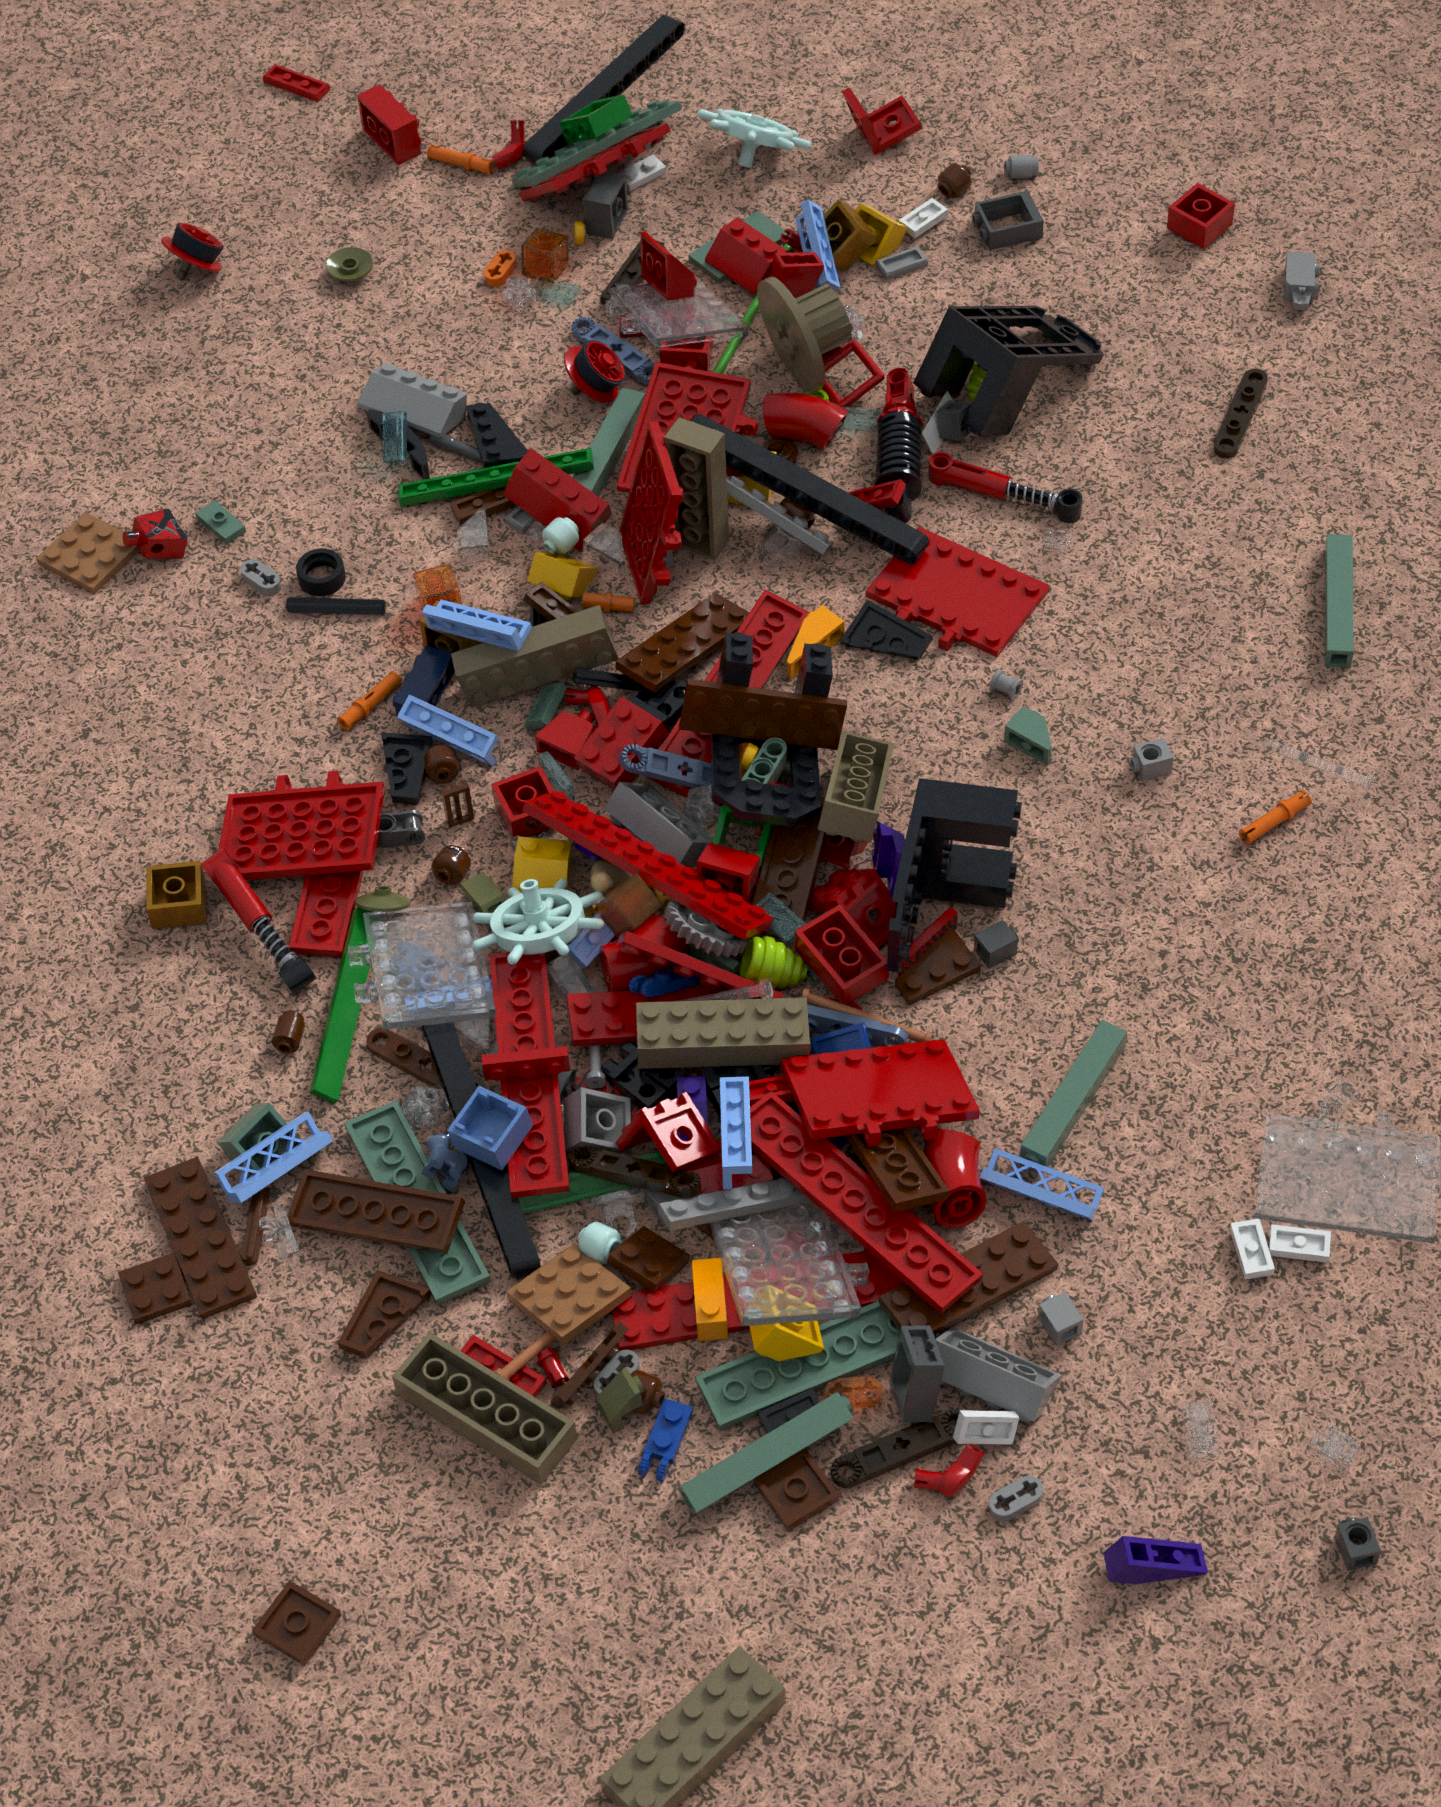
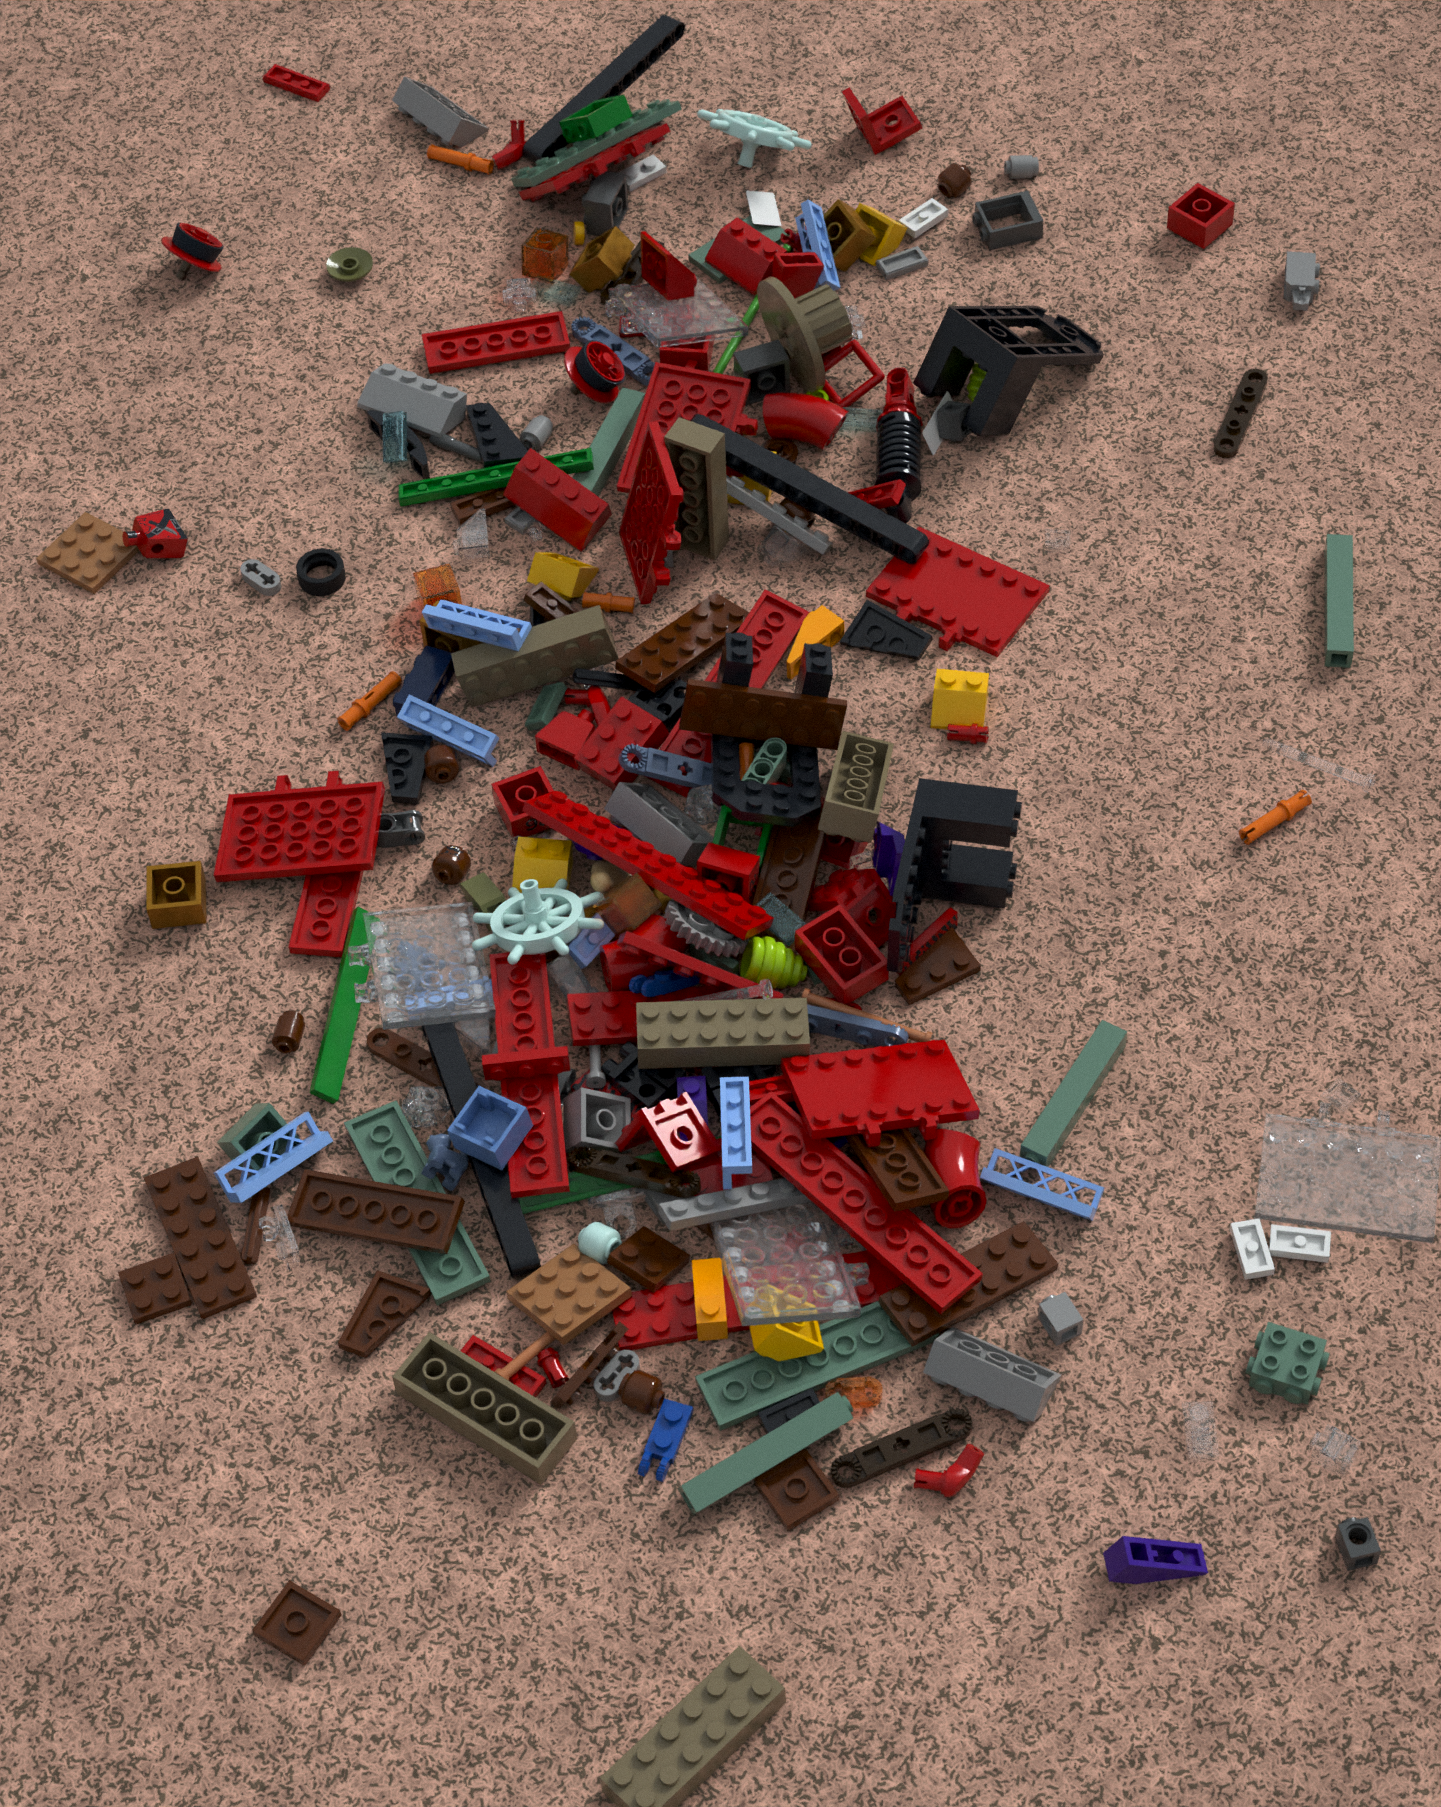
(220, 522): sand green plate -> none
(257, 919): piece -> none
(336, 605): black axle -> none
(383, 900): olive dish -> none
(389, 124): red brick -> none
(437, 113): none -> light grey slope
(454, 792): reddish brown tile -> none
(495, 342): none -> red plate
(496, 267): orange beam -> none
(536, 433): none -> light grey brick
(556, 776): clear light blue tile -> none
(560, 536): light aqua head -> none
(602, 260): none -> pearl gold brick
(606, 549): clear slope -> none
(619, 1398): olive slope -> none
(749, 756): yellow tile -> none
(763, 208): none -> white sticker
(766, 367): none -> dark grey brick
(842, 1040): blue tile -> none
(916, 1374): dark grey window -> none
(945, 470): piece -> none
(959, 698): none -> yellow slope
(968, 733): none -> red pin
(986, 1427): white plate -> none
(996, 944): dark grey brick -> none
(1006, 684): light grey bush -> none
(1019, 1504): light grey beam -> none
(1029, 734): sand green slope -> none
(1152, 759): light grey brick -> none
(1287, 1363): none -> sand green brick

